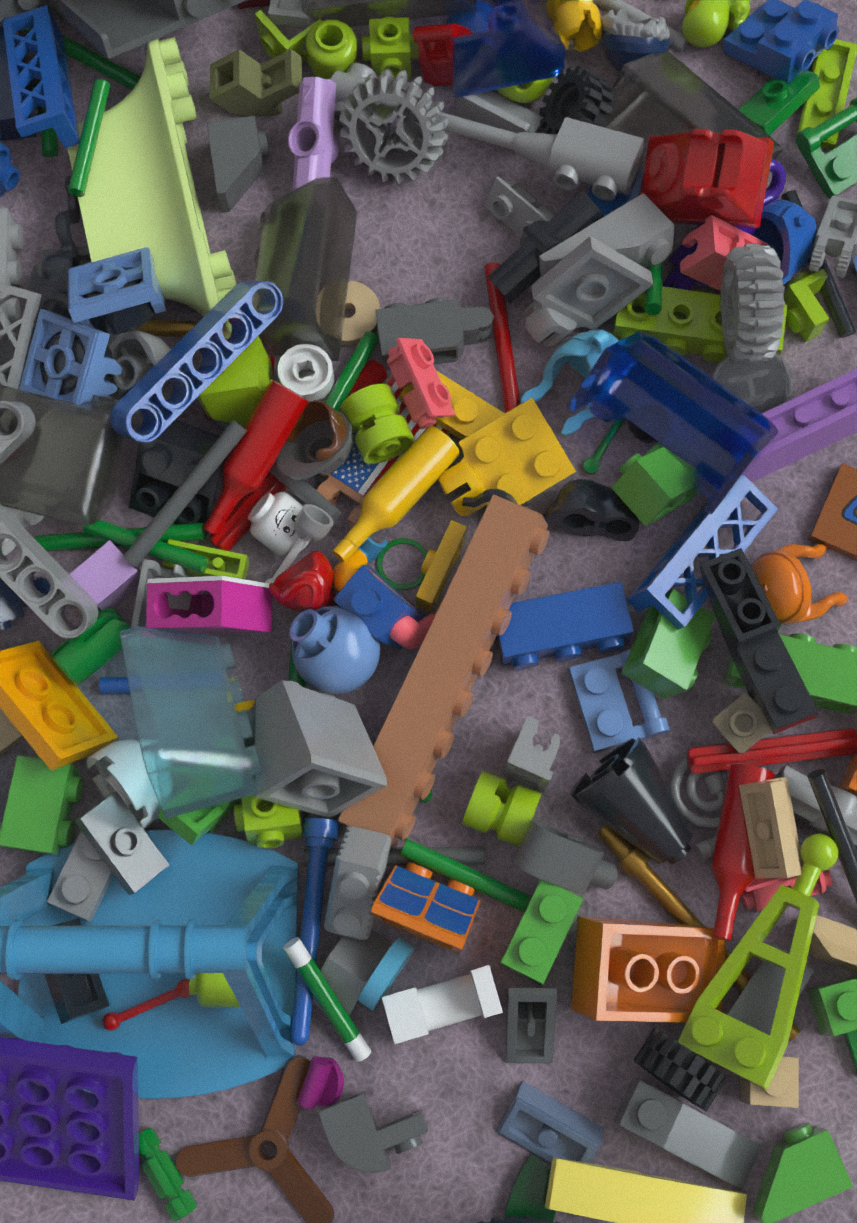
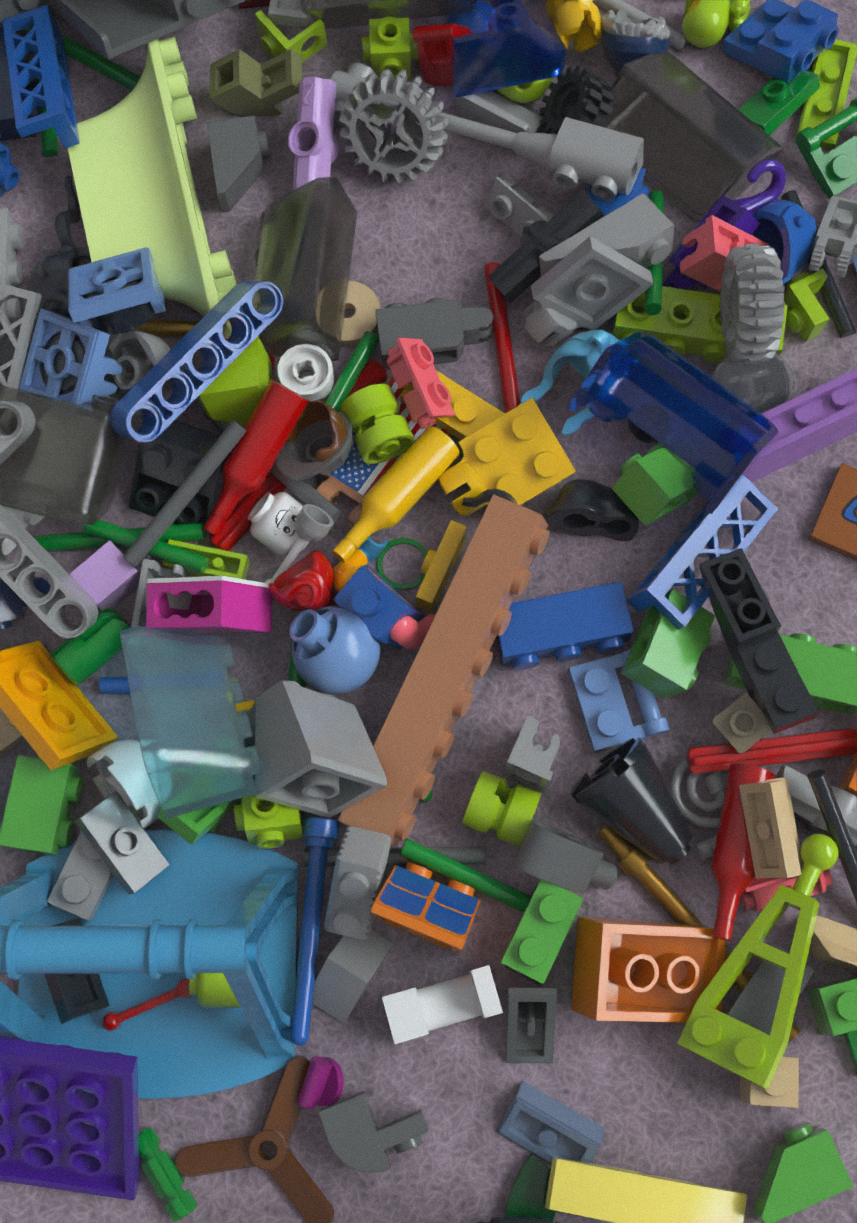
(89, 138): green bar -> none
(327, 999): green bar -> none
(330, 48): lime head -> none
(386, 973): medium azure piece -> none
(591, 464): green hinge -> none
(680, 1069): black tyre -> none
(687, 1133): dark grey slope -> none
(708, 175): red piece -> none
(790, 586): orange hair -> none

